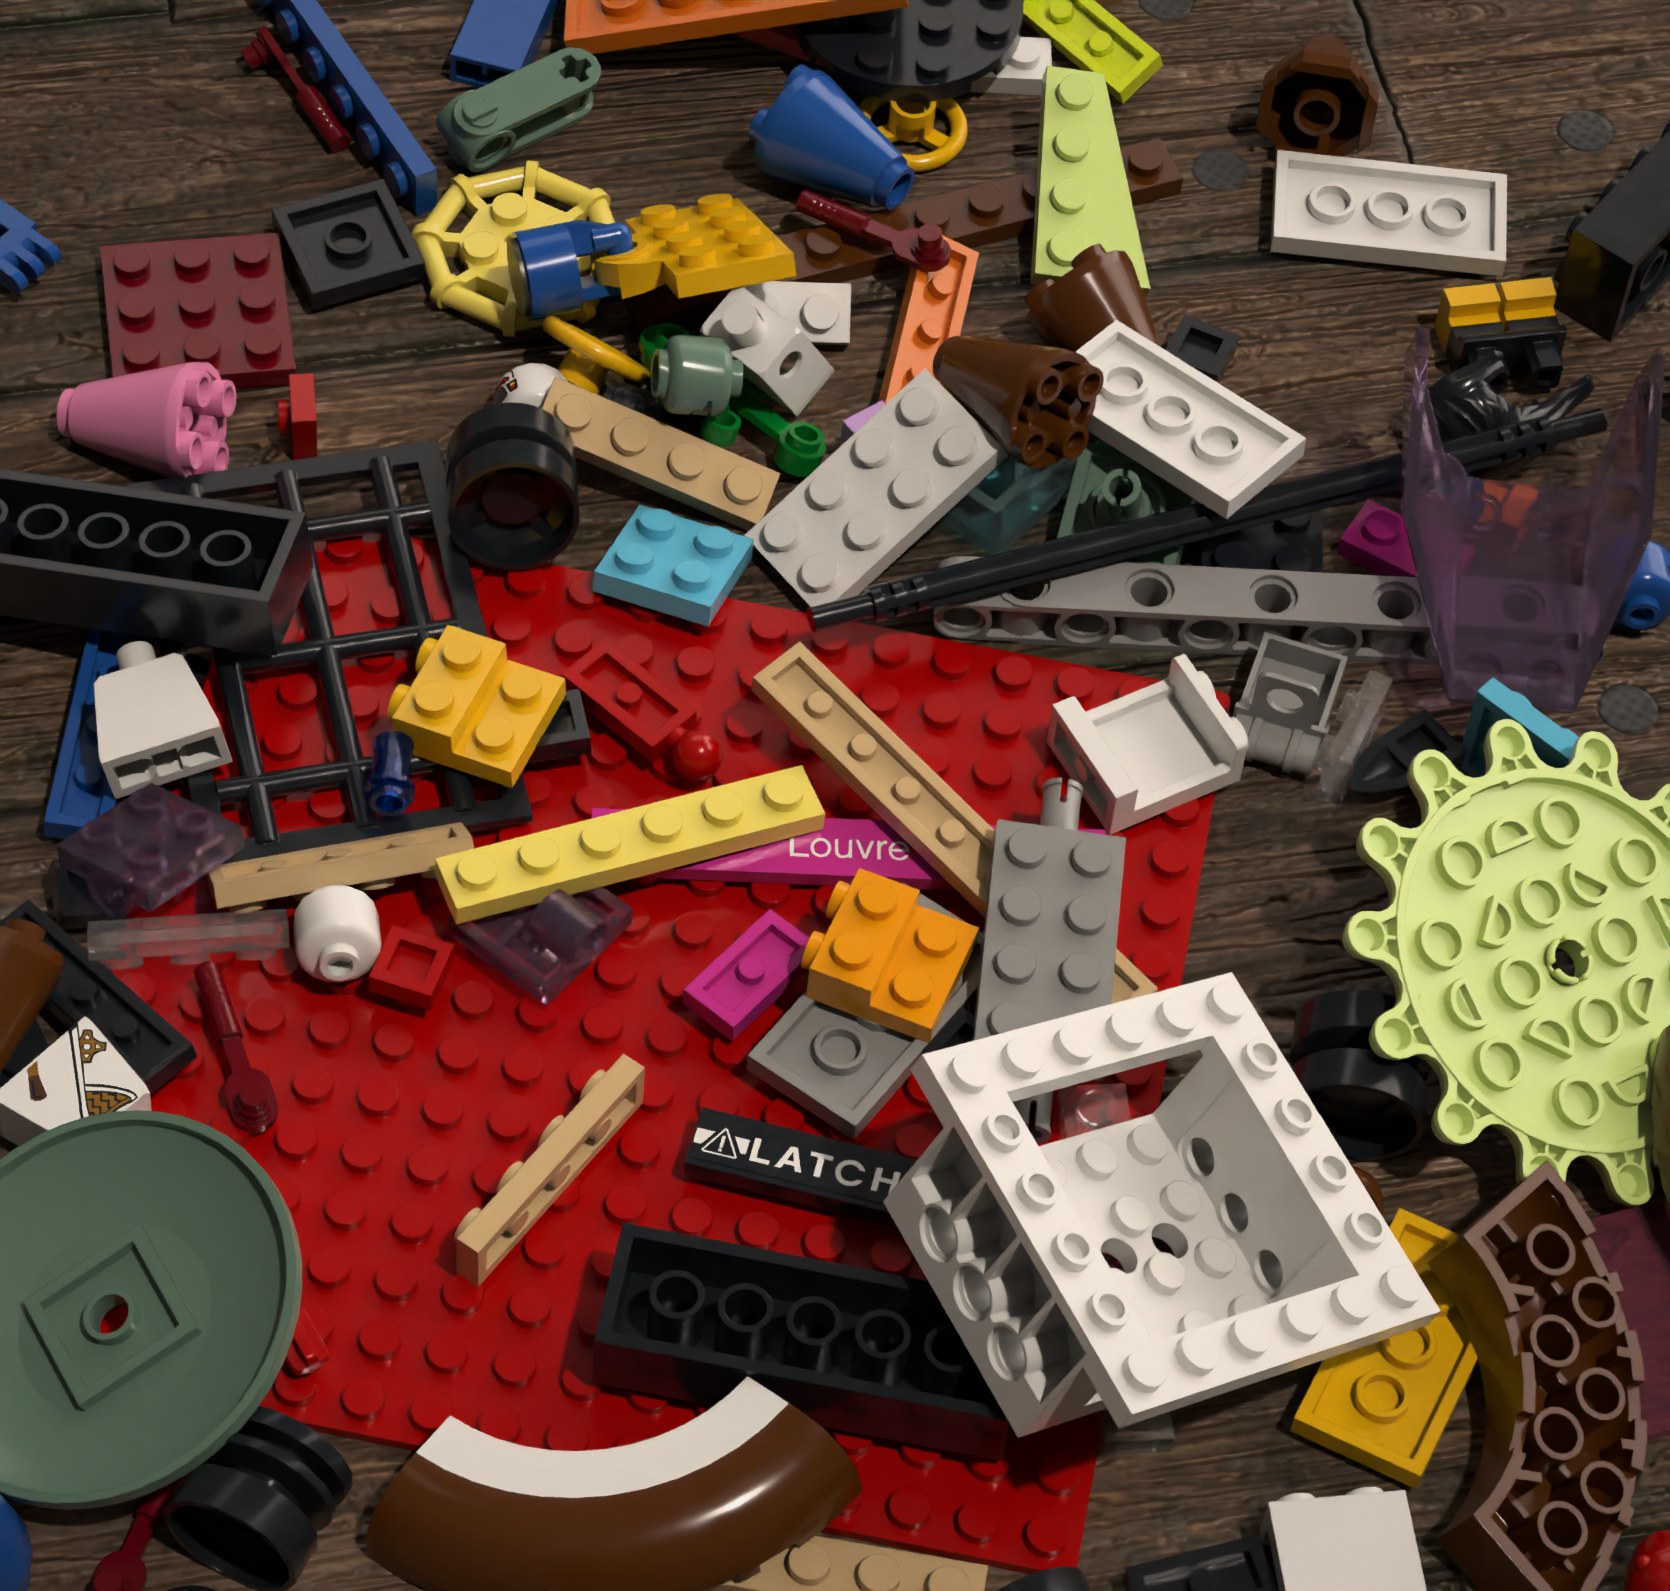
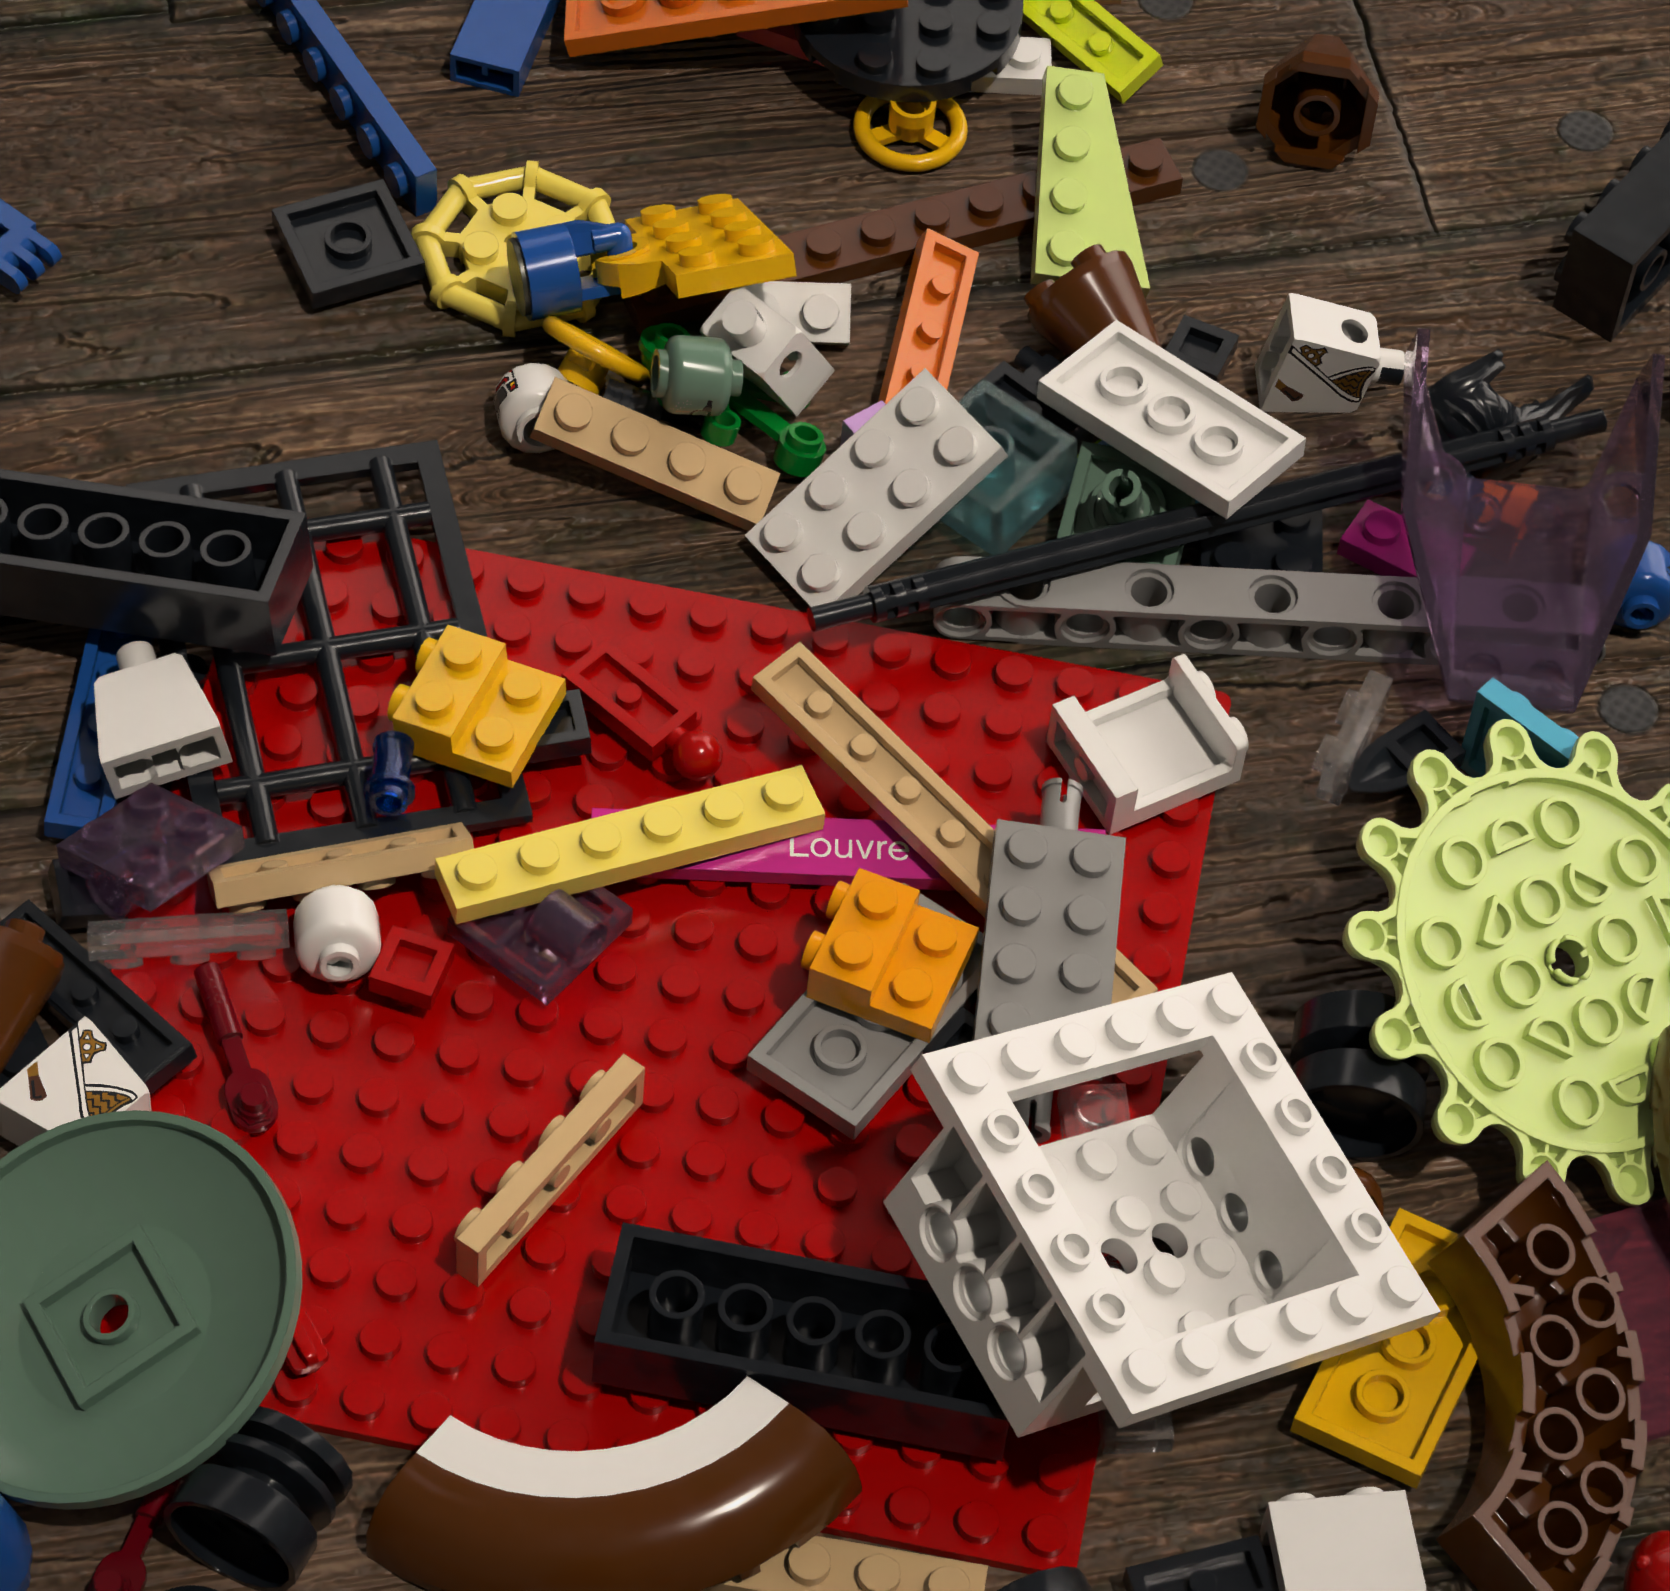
(154, 419): bright pink cone -> none
(200, 304): dark red plate -> none
(264, 51): dark red piece -> none
(298, 416): red plate -> none
(512, 486): black wheel -> none
(519, 109): sand green piece -> none
(673, 565): medium azure plate -> none
(748, 975): dark pink plate -> none
(794, 1165): black tile -> none
(828, 144): blue cone -> none
(915, 247): dark red piece -> none
(1023, 394): reddish brown cone -> none
(1289, 702): light grey piece -> none
(1322, 358): none -> white torso
(1389, 213): white plate -> none
(1514, 320): hips -> none

